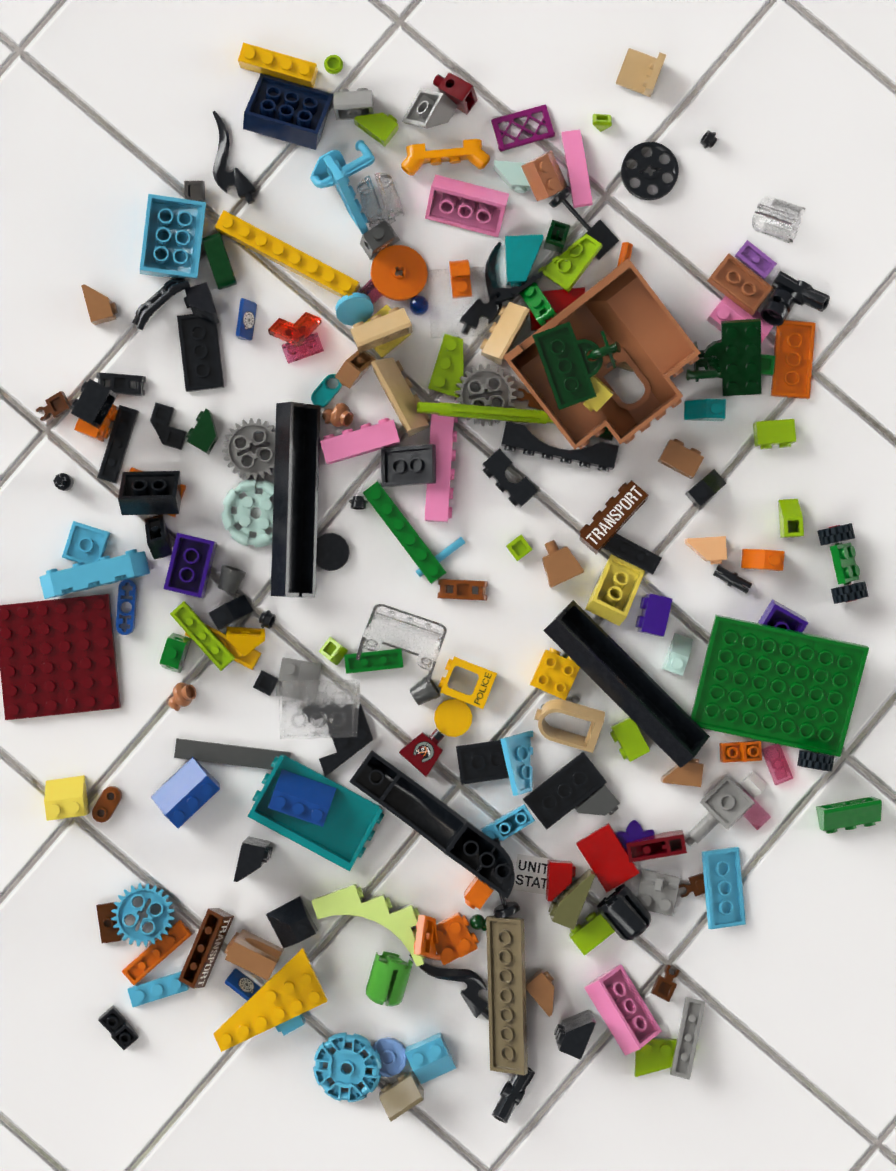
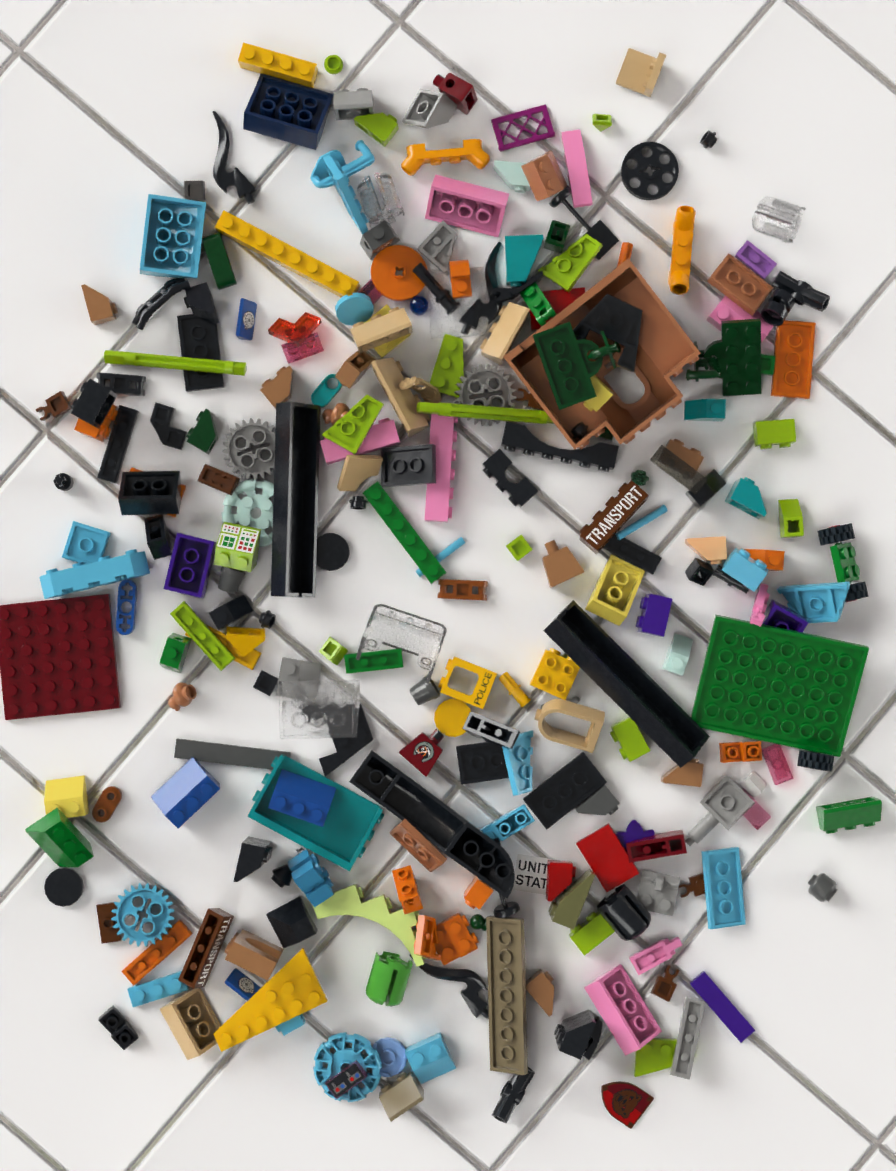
(60, 840): none -> green slope
(63, 886): none -> black tile
(175, 362): none -> lime piece
(192, 1022): none -> tan slope
(218, 479): none -> reddish brown plate
(237, 547): none -> lime slope
(279, 388): none -> medium nougat slope
(282, 875): none -> black piece
(311, 877): none -> dark azure brick
(346, 1079): none -> tile
(354, 425): none -> lime wing
(357, 469): none -> tan tile
(407, 889): none -> orange hinge
(418, 845): none -> nougat tile
(428, 392): none -> tan piece
(439, 246): none -> light grey wing
(442, 296): none -> black pin
(490, 730): none -> slope
(514, 689): none -> yellow axle
(579, 430): none -> black plate
(595, 1037): none -> black slope
(619, 322): none -> black wing
(625, 1101): none -> shield
(639, 477): none -> clear green plate
(641, 522): none -> medium azure bar
(654, 954): none -> bright pink hinge
(678, 470): none -> clear smoke tile
(681, 250): none -> light orange plate
(699, 571): none -> black slope
(722, 1006): none -> dark purple tile
(745, 569): none -> medium azure slope
(747, 498): none -> teal slope
(760, 605): none -> bright pink hinge
(817, 601): none -> medium azure wing
(822, 887): none -> dark grey head

